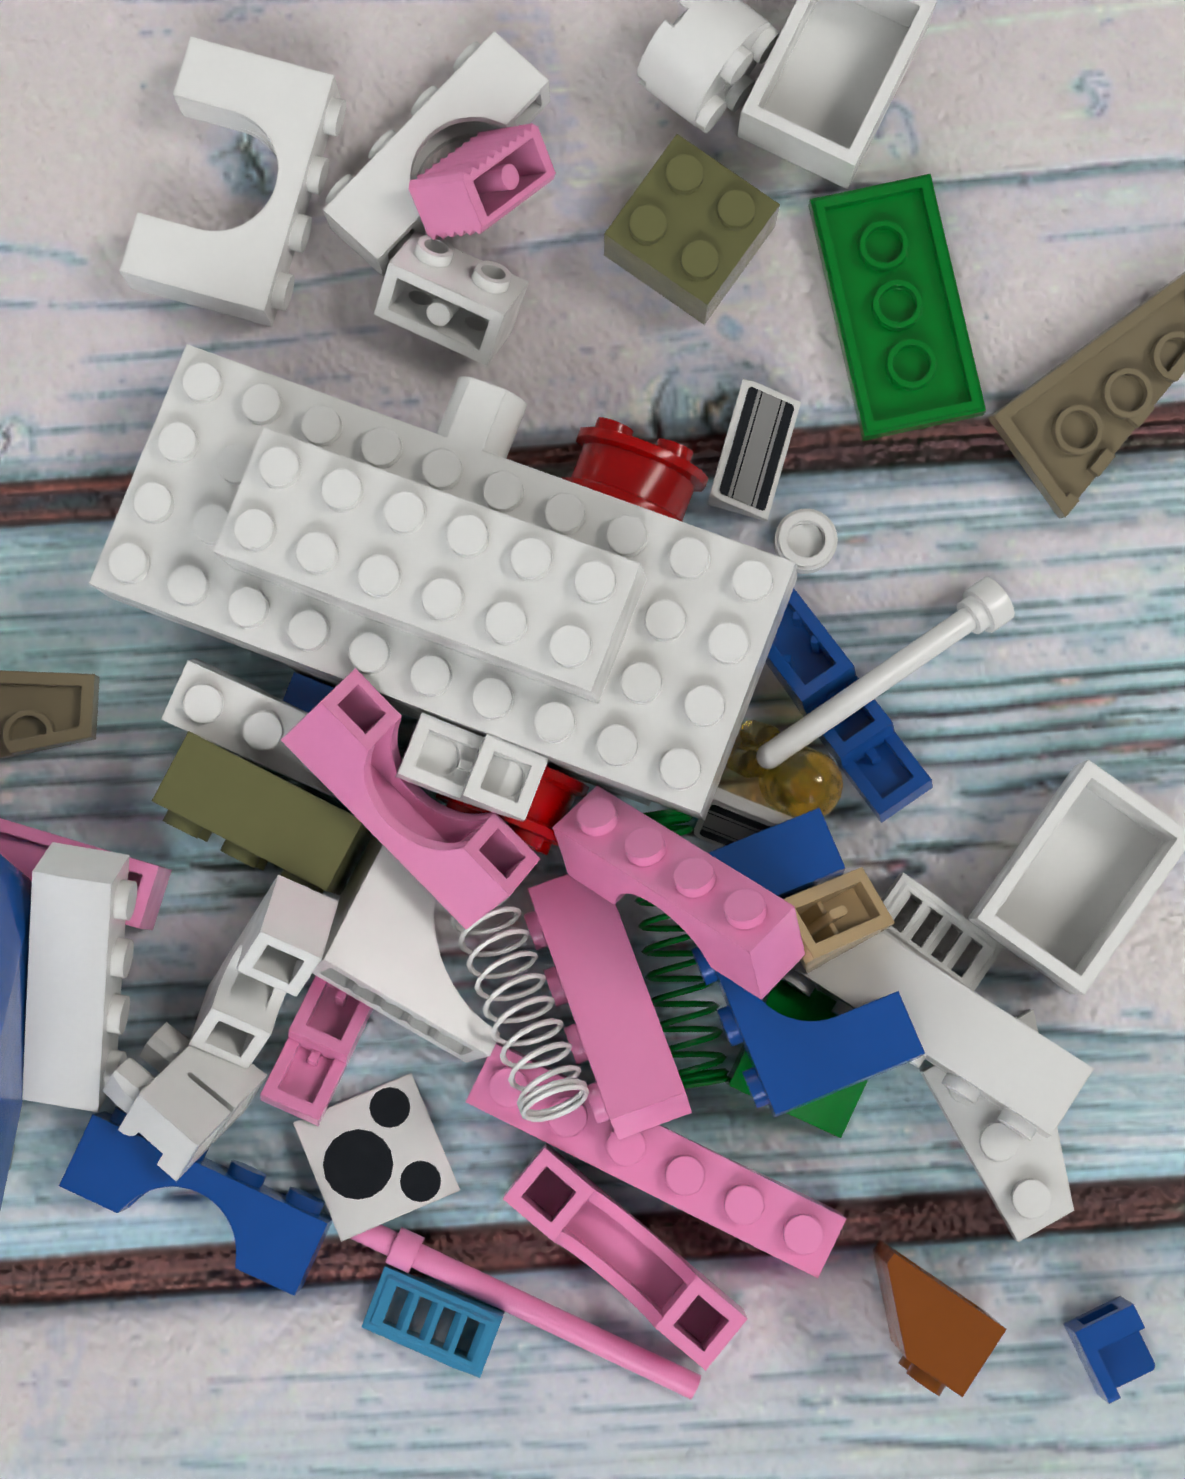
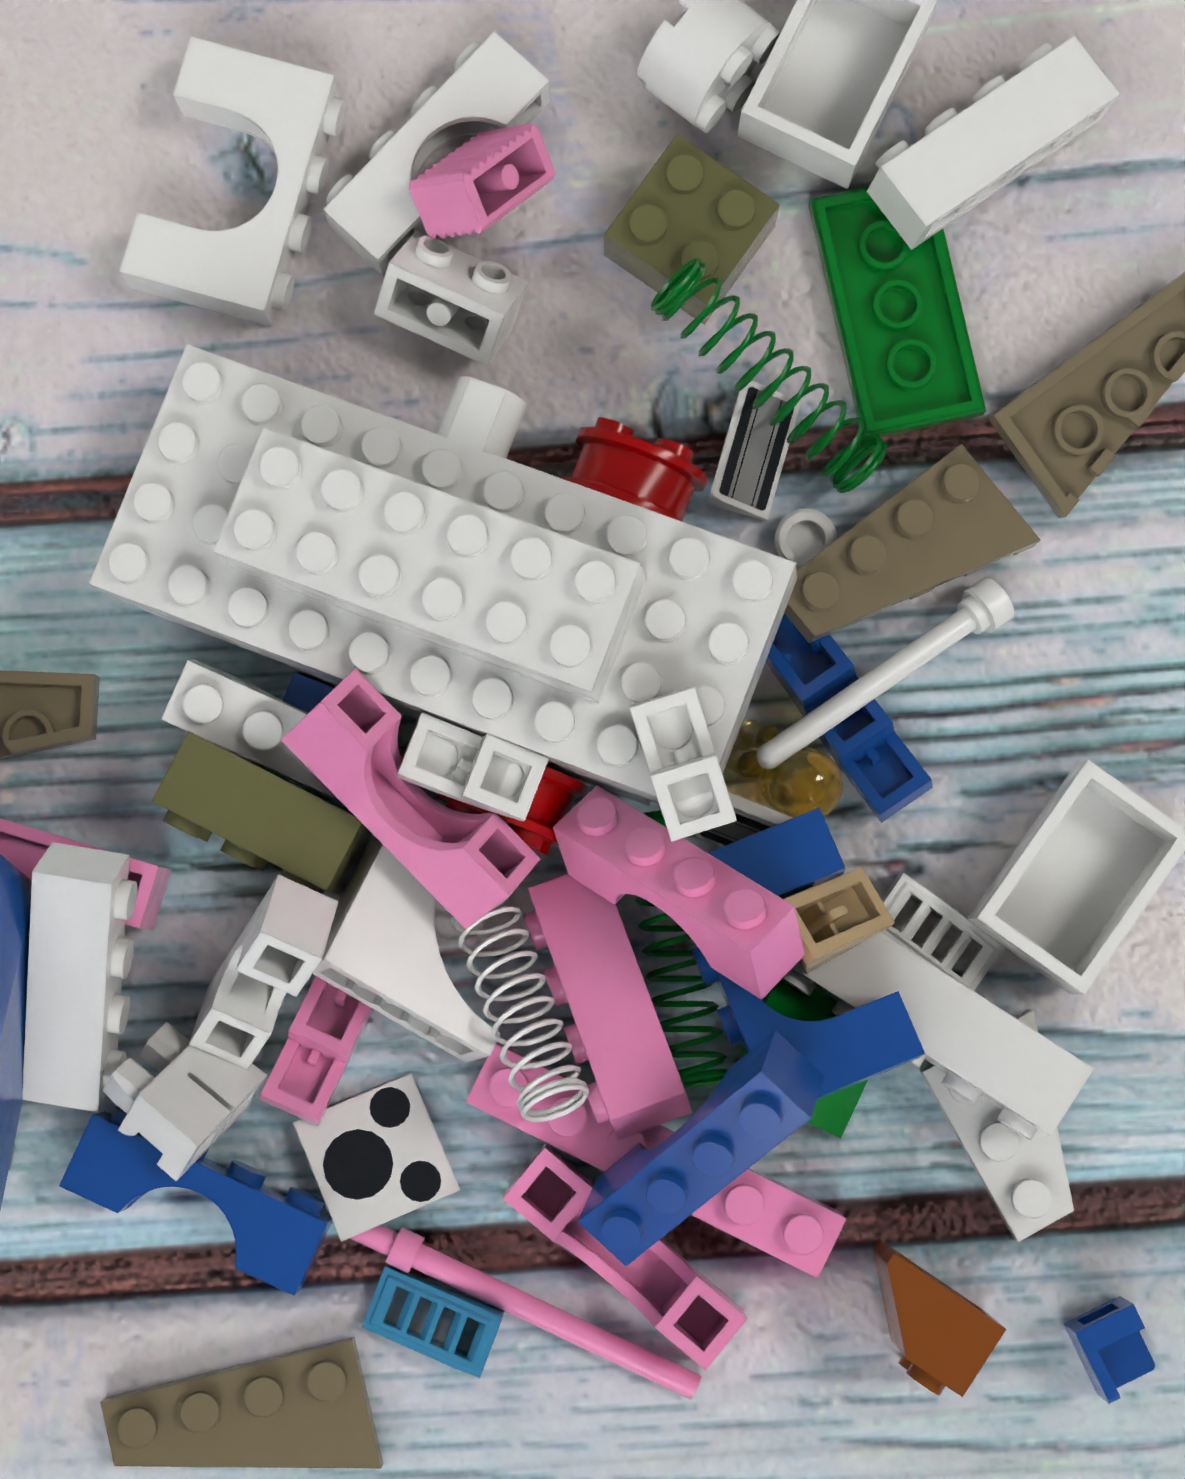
(261, 1414): none -> dark tan wing
(682, 763): none -> white slope
(684, 286): none -> green piece
(743, 1119): none -> blue arch
(920, 538): none -> dark tan wing
(990, 141): none -> white brick

